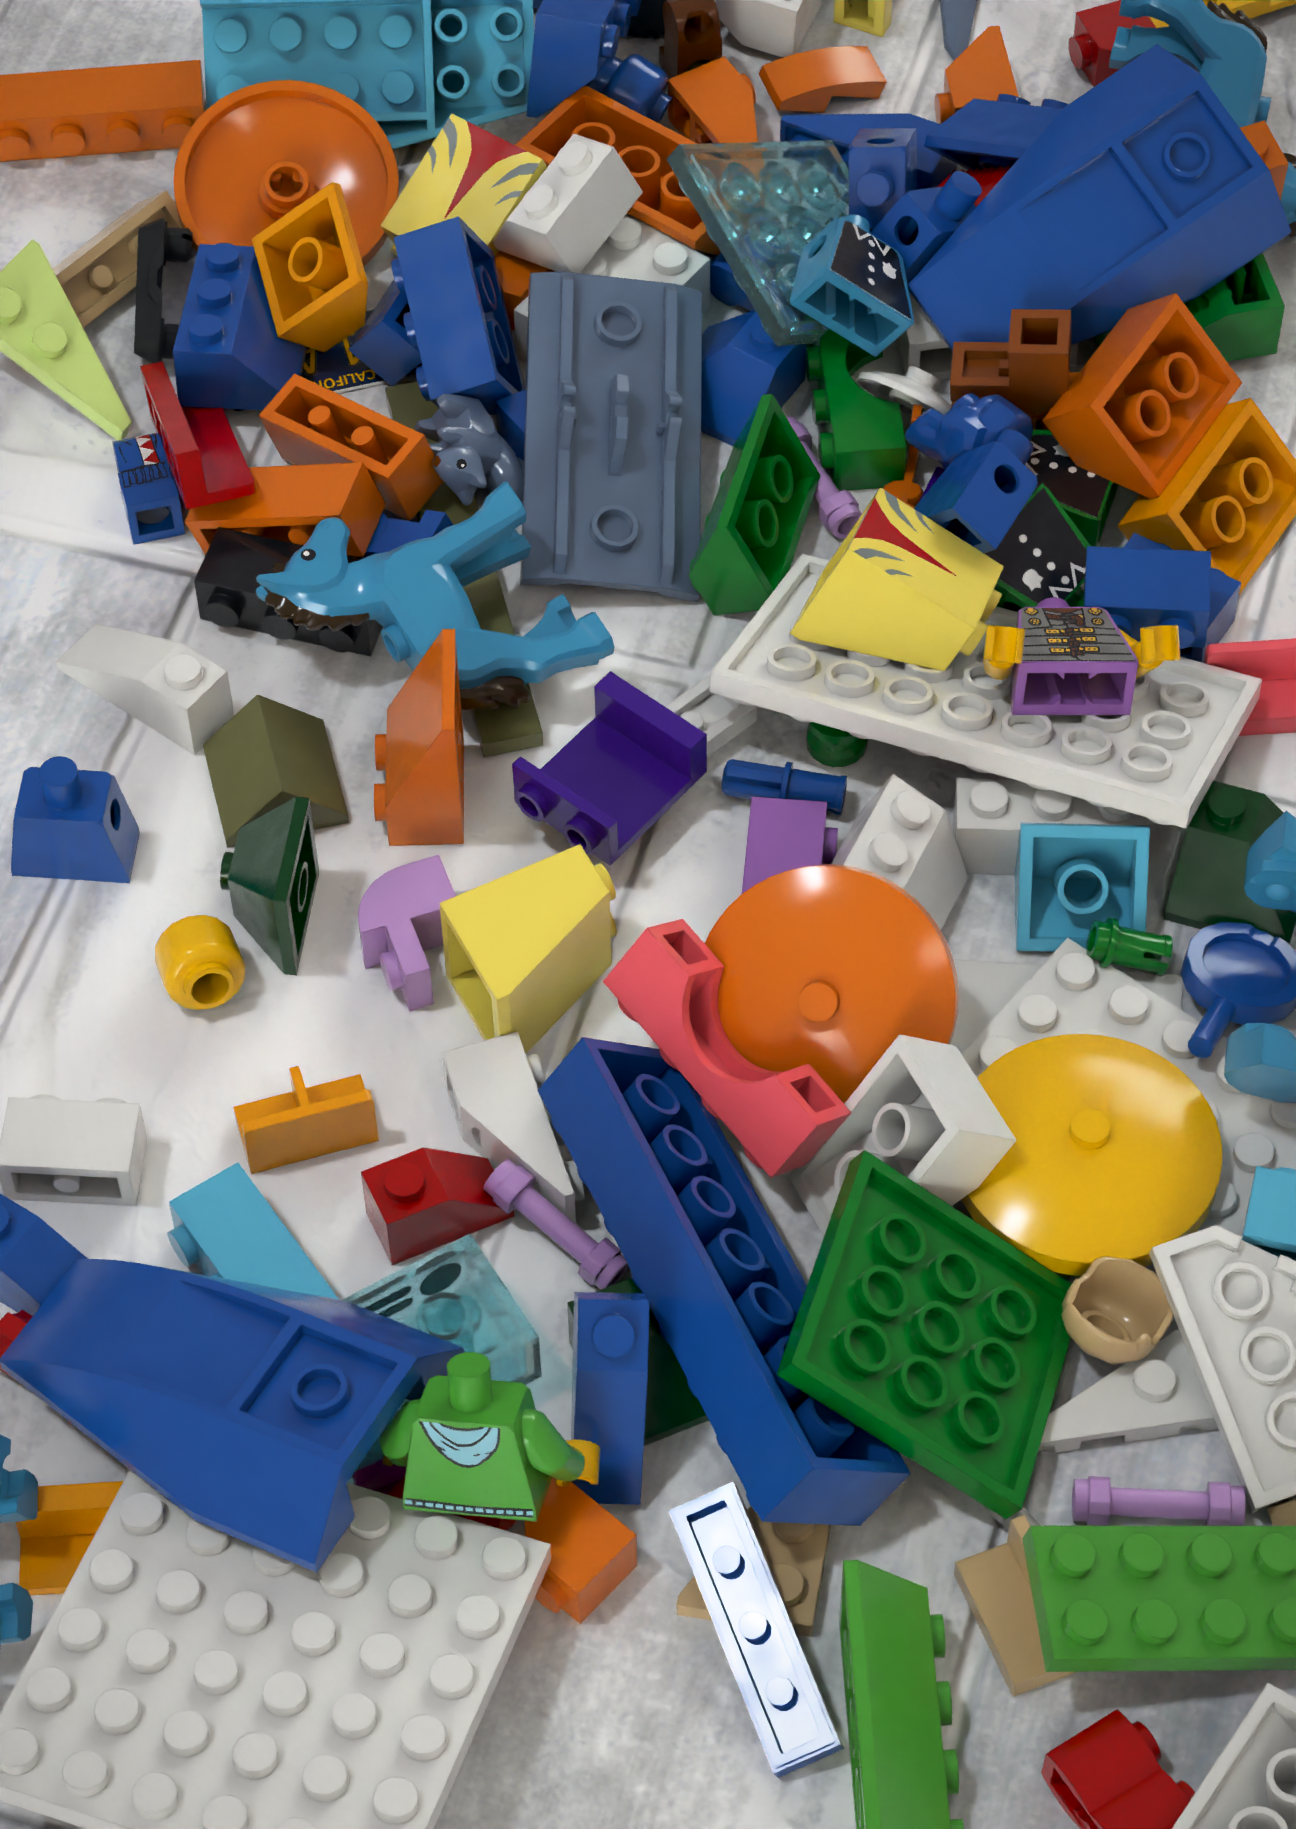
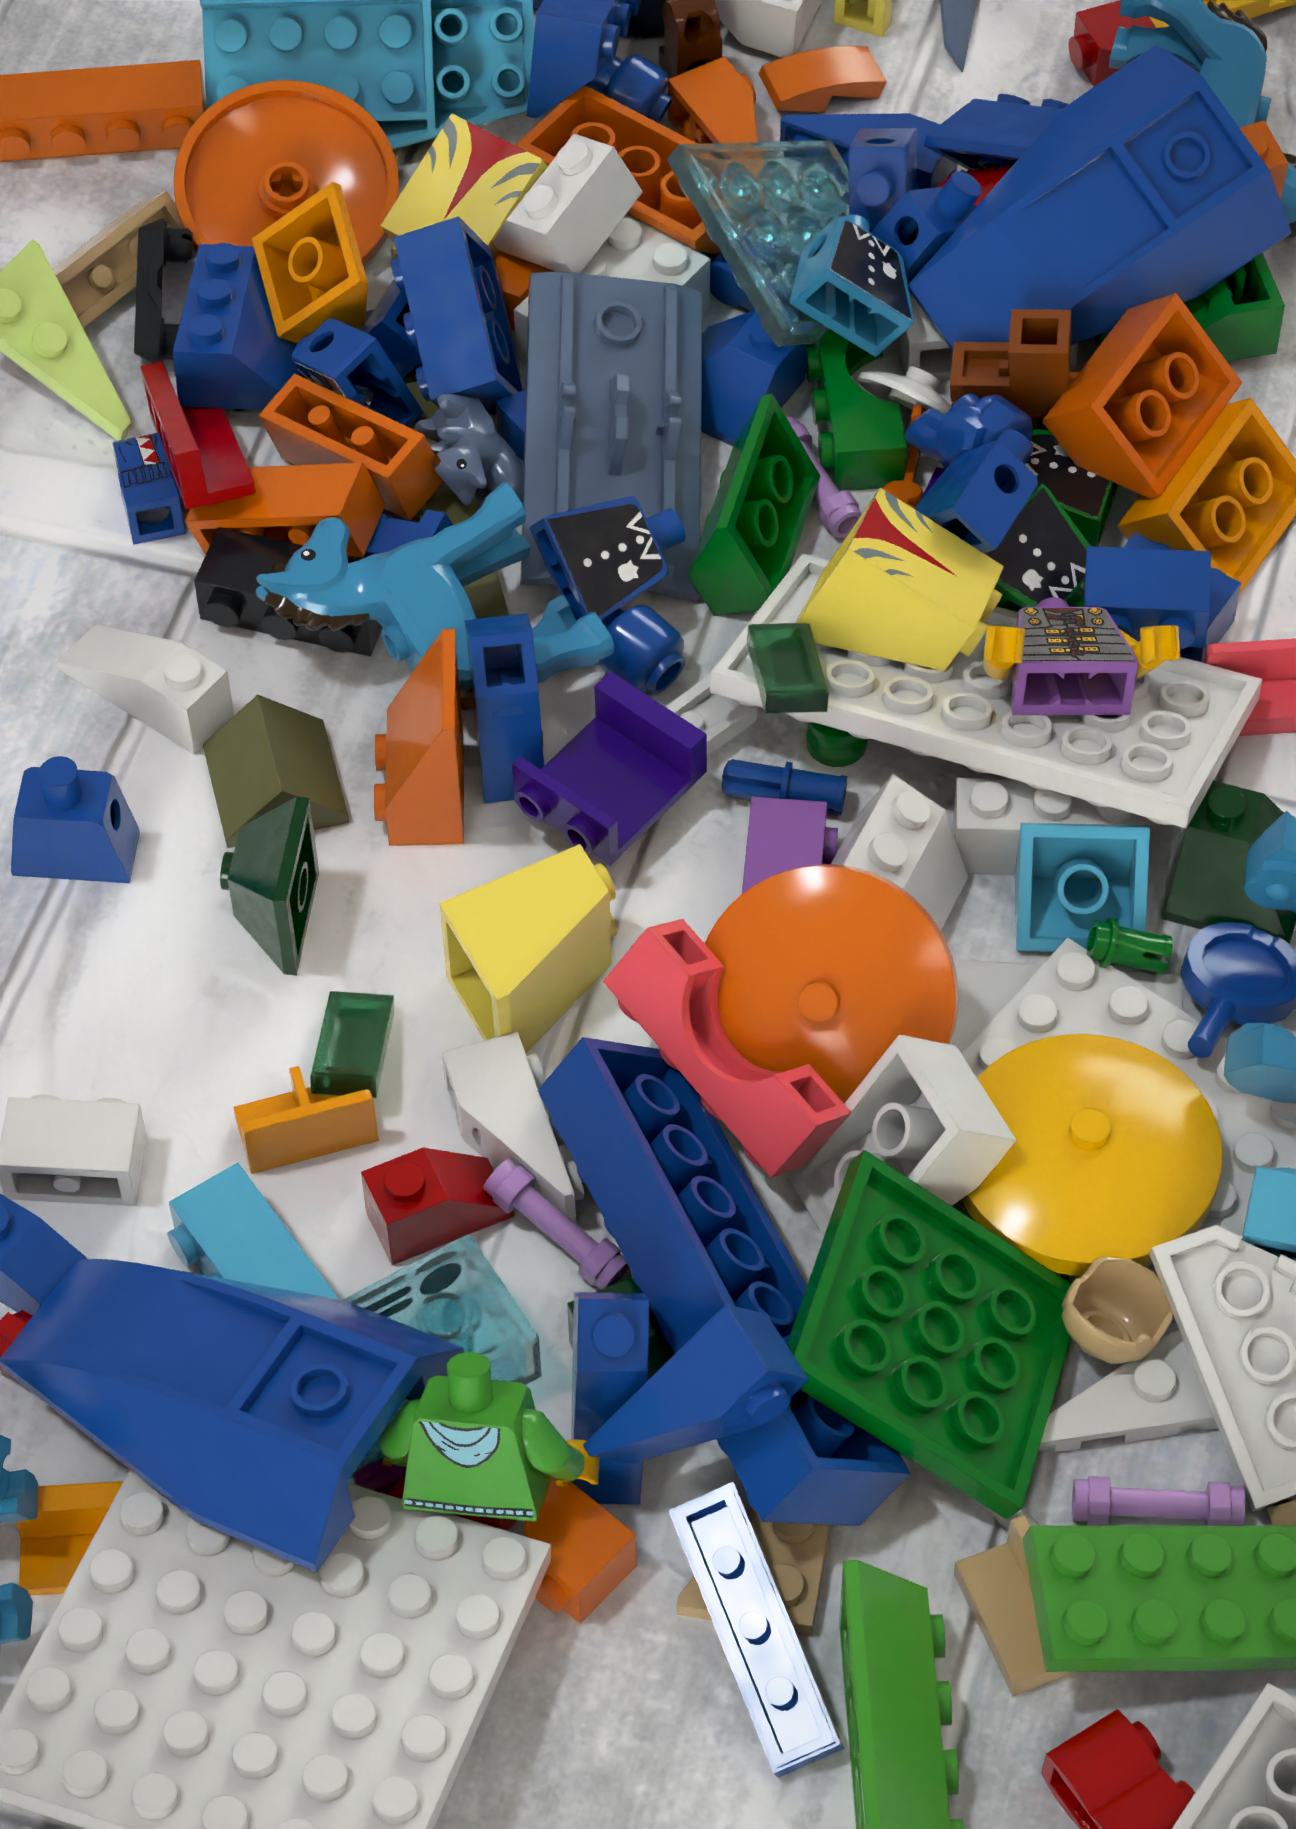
(199, 962): yellow head -> none
(352, 1043): none -> clear green tile
(353, 362): none -> blue torso
(401, 921): lavender brick -> none
(504, 699): none -> blue slope
(606, 552): none -> torso
(645, 649): none -> blue head
(713, 1387): none -> blue slope
(787, 668): none -> clear green tile
(976, 73): orange slope -> none

